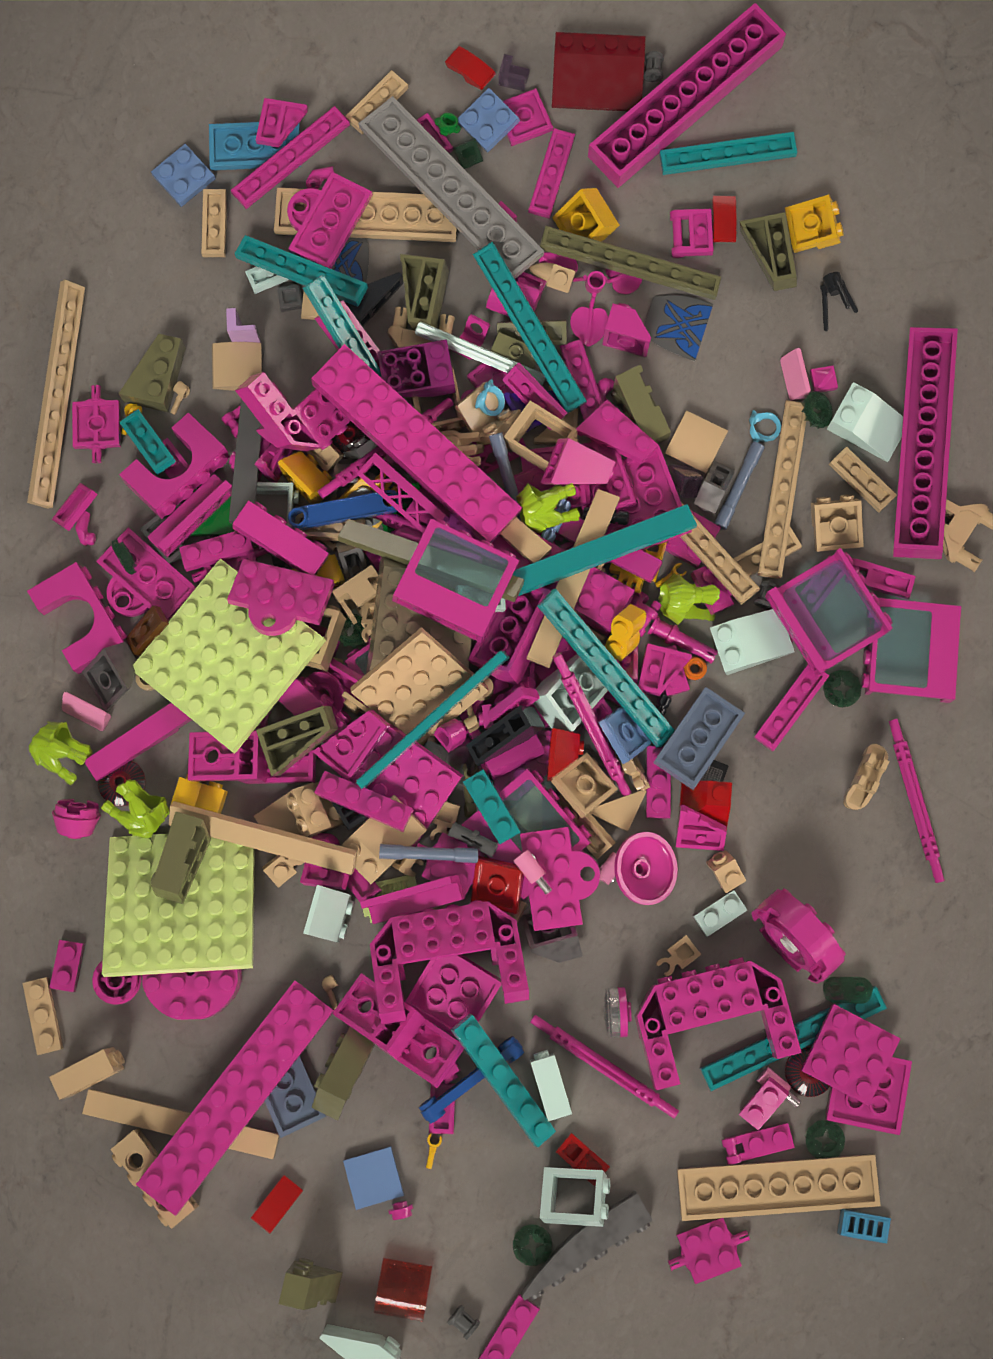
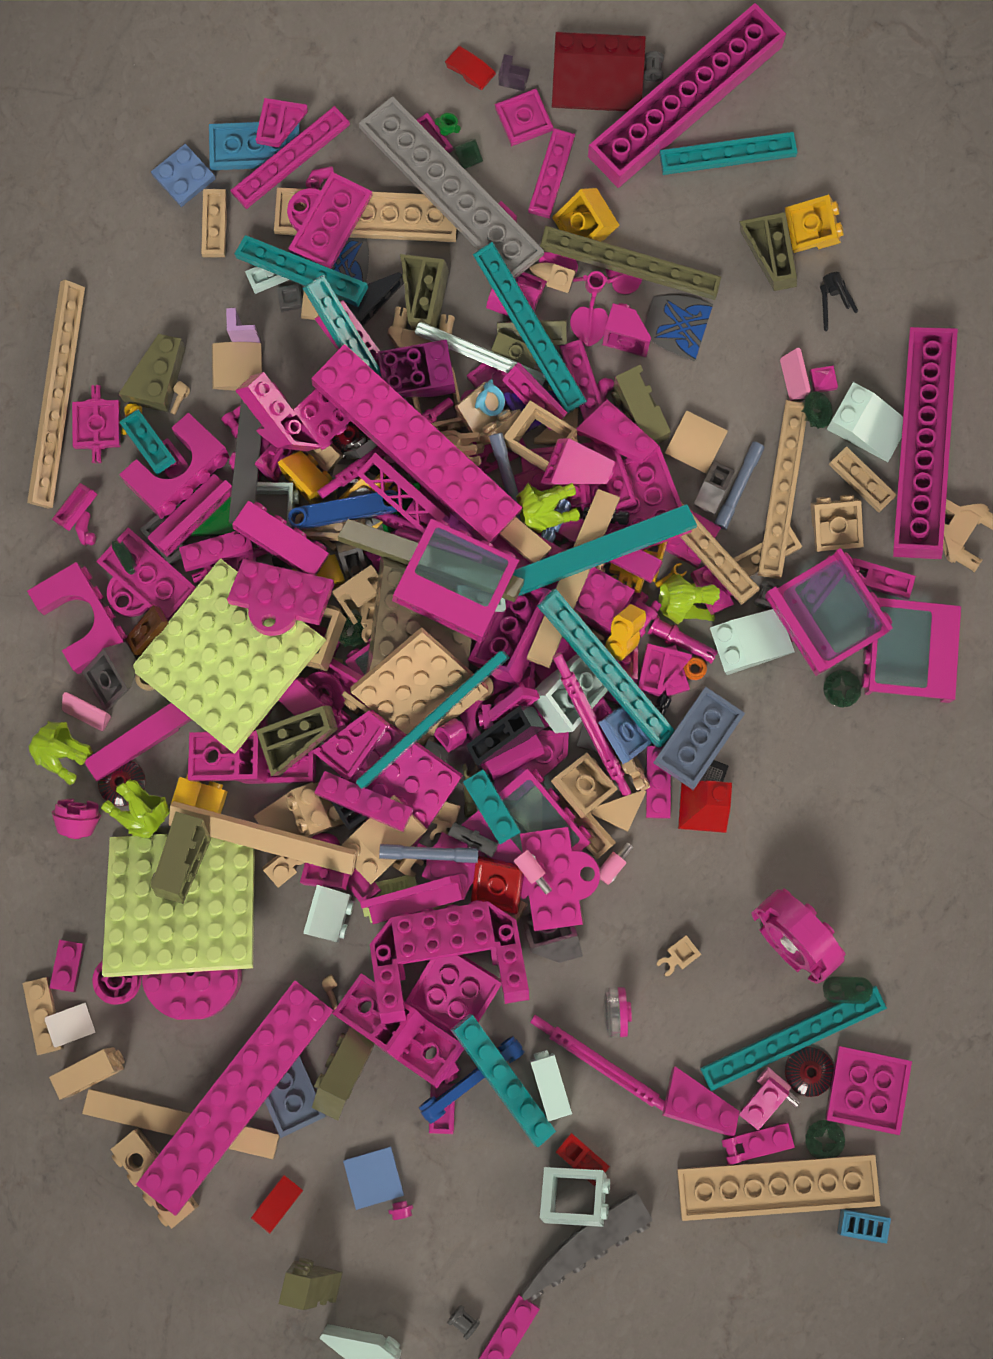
(69, 1025): none -> white sticker
(389, 86): tan plate -> none
(402, 1289): clear red brick -> none
(432, 1150): yellow hand -> none
(471, 723): tan hand -> none
(472, 336): dark pink bracket -> none
(488, 120): medium blue plate -> none
(540, 1236): clear green gear -> none
(563, 751): red slope -> none
(655, 866): dark pink dish -> none
(685, 480): panel -> none
(698, 1106): none -> dark pink wing
(699, 232): dark pink plate -> none
(699, 831): dark pink wing -> none
(707, 999): dark pink wedge -> none
(708, 1250): dark pink plate -> none
(720, 913): light aqua plate -> none
(724, 218): red slope -> none
(726, 870): tan bracket -> none
(757, 417): medium azure piece -> none
(790, 708): dark pink plate -> none
(850, 1054): dark pink plate -> none
(867, 777): tan connector -> none
(916, 801): dark pink axle -> none

